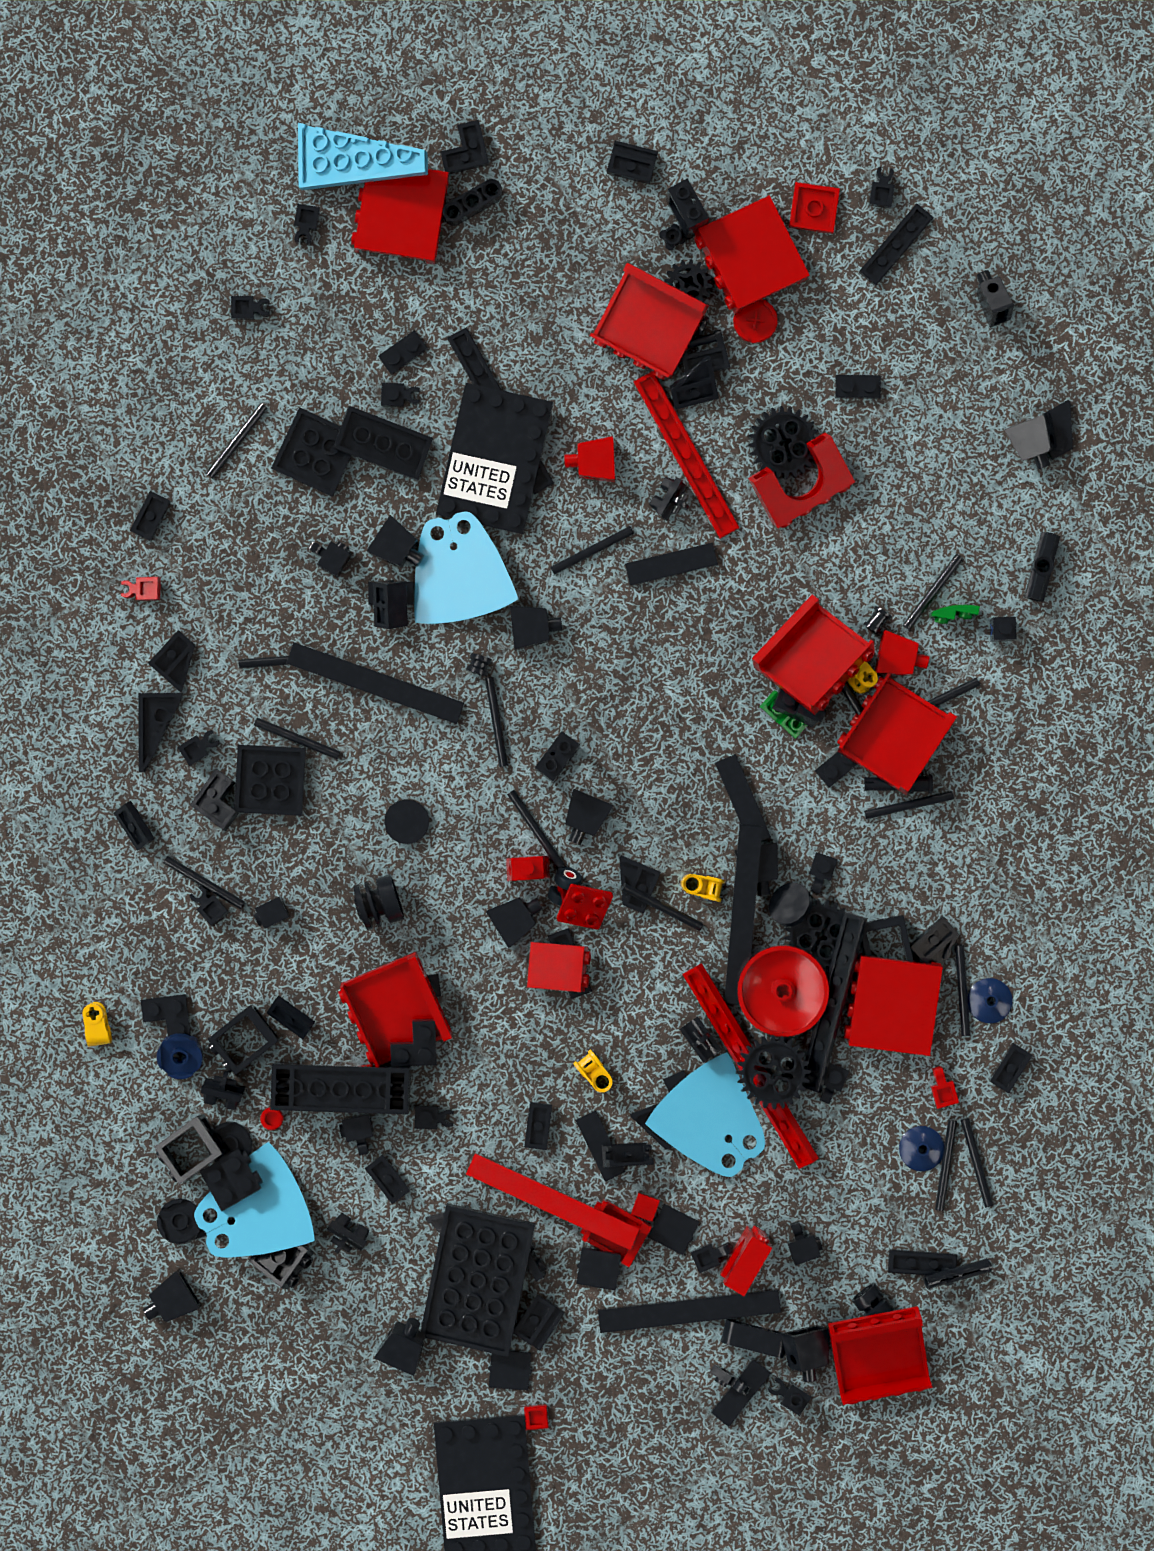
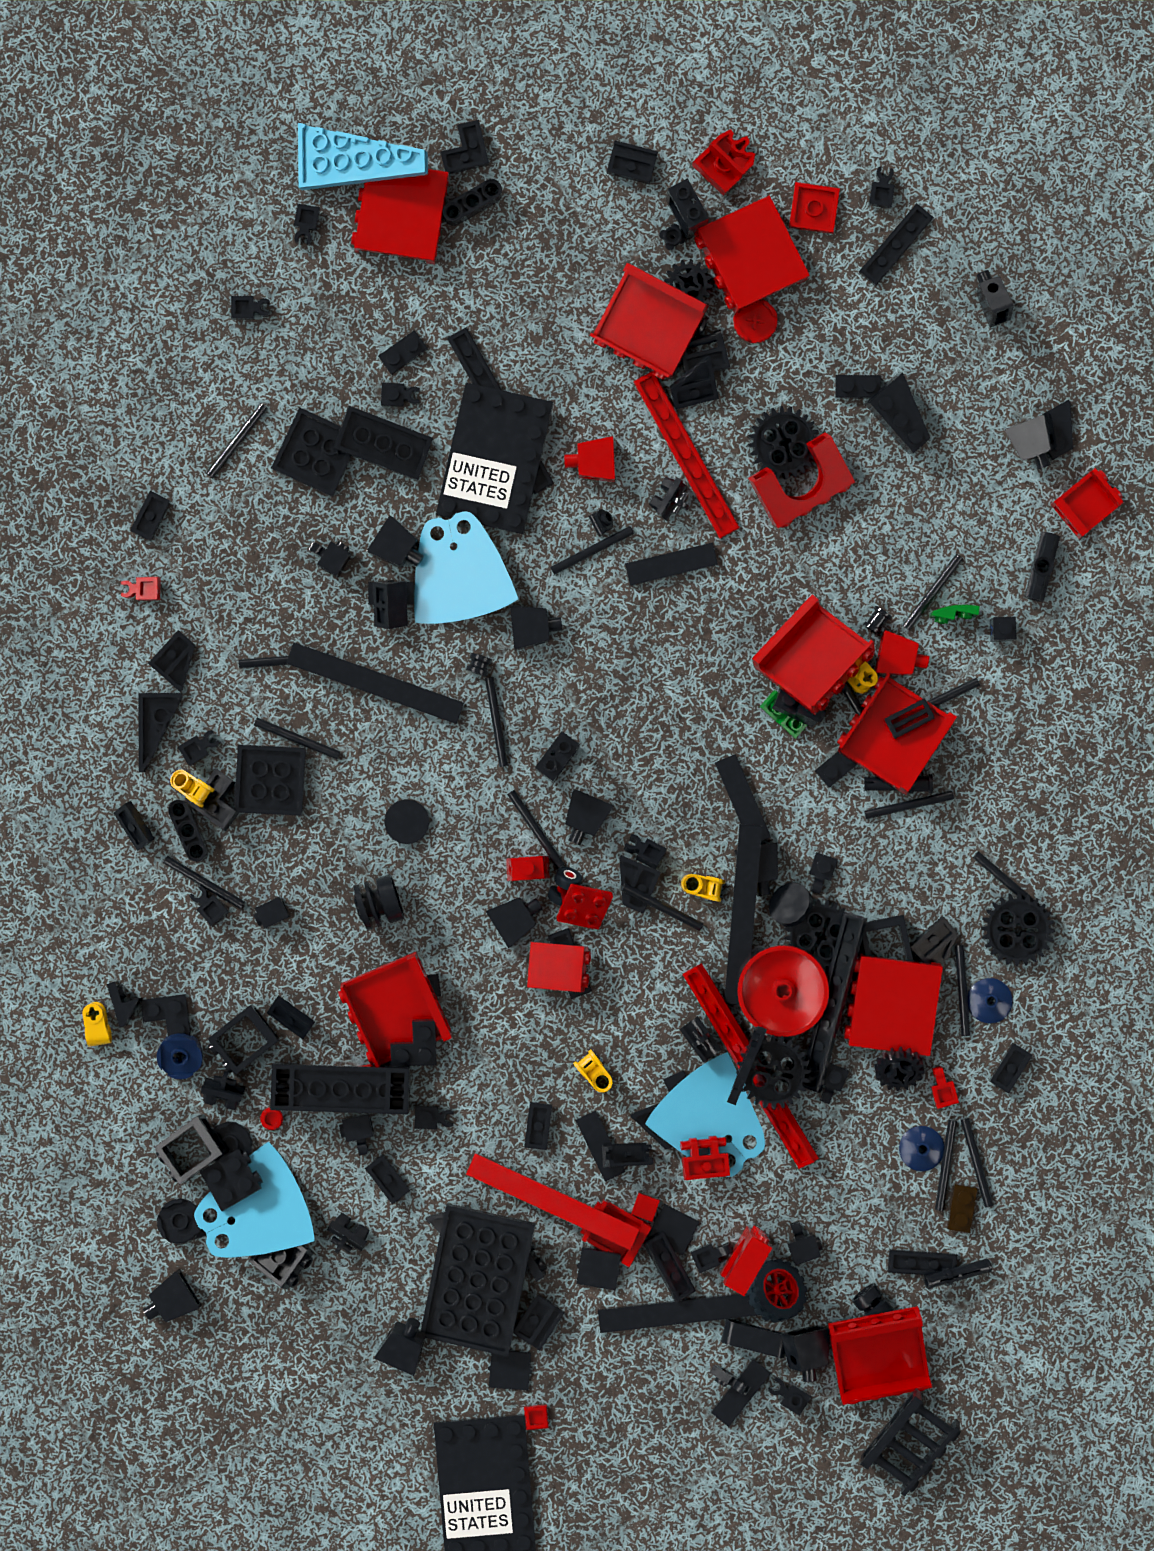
(123, 1010): none -> black slope
(180, 822): none -> black beam
(193, 789): none -> yellow piece
(601, 521): none -> black plate
(648, 852): none -> black plate
(669, 1266): none -> black tile
(705, 1165): none -> red plate
(725, 161): none -> red plate
(749, 1062): none -> black wing
(791, 1285): none -> black wheel
(899, 414): none -> black wedge
(899, 1068): none -> black gear
(901, 1421): none -> black fence
(926, 710): none -> black tile
(962, 1208): none -> dark brown plate
(1002, 877): none -> black bar
(1016, 950): none -> black gear
(1087, 502): none -> red panel

